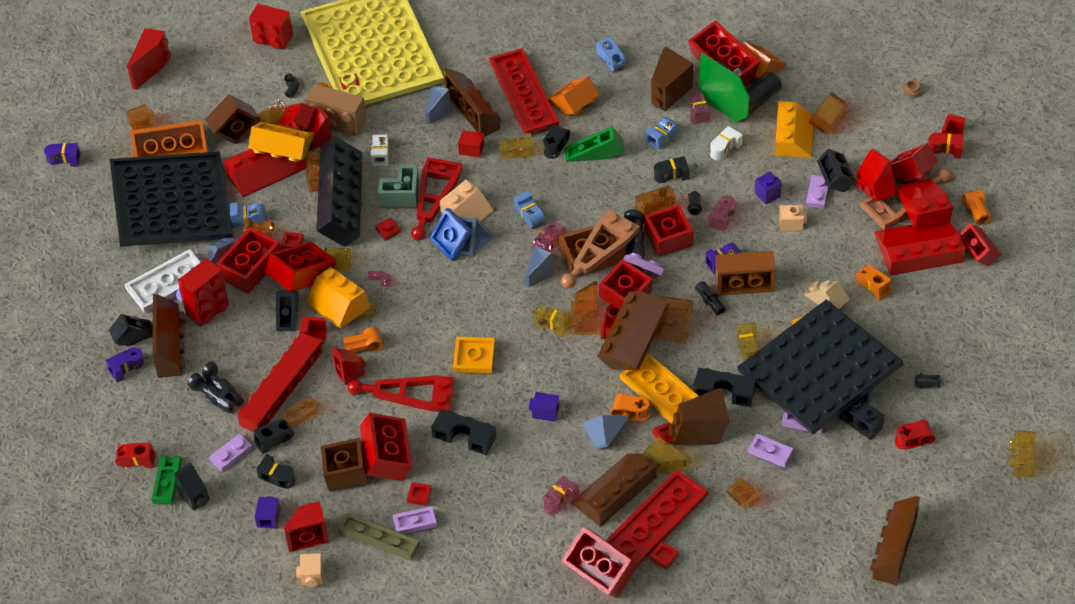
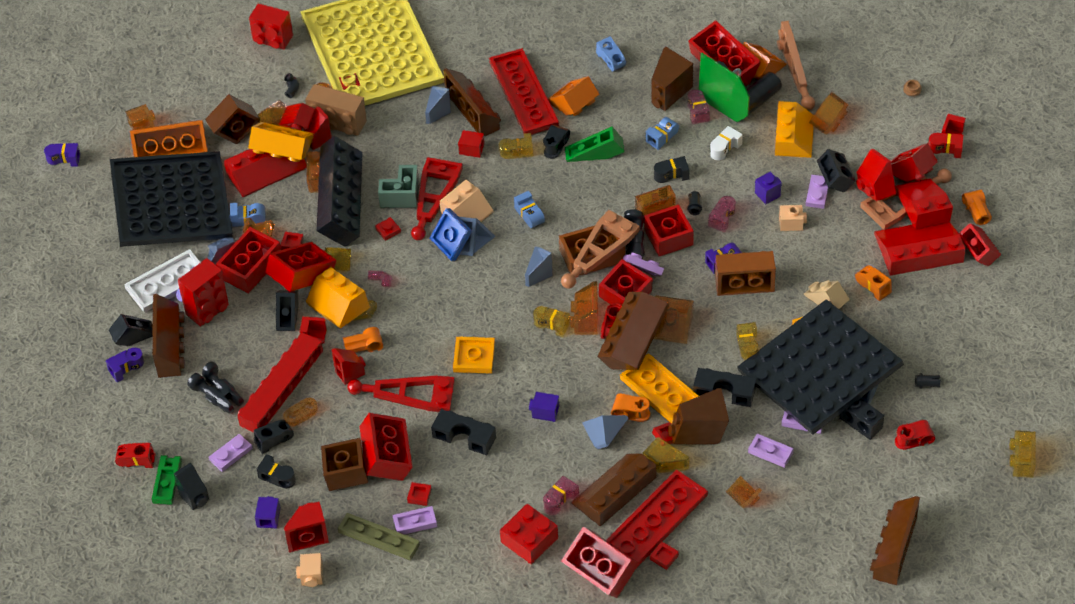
(148, 57): red slope -> none
(380, 149): white leg -> none
(529, 533): none -> red brick
(549, 236): clear pink leg -> none
(710, 298): black pin -> none
(788, 46): none -> nougat plate

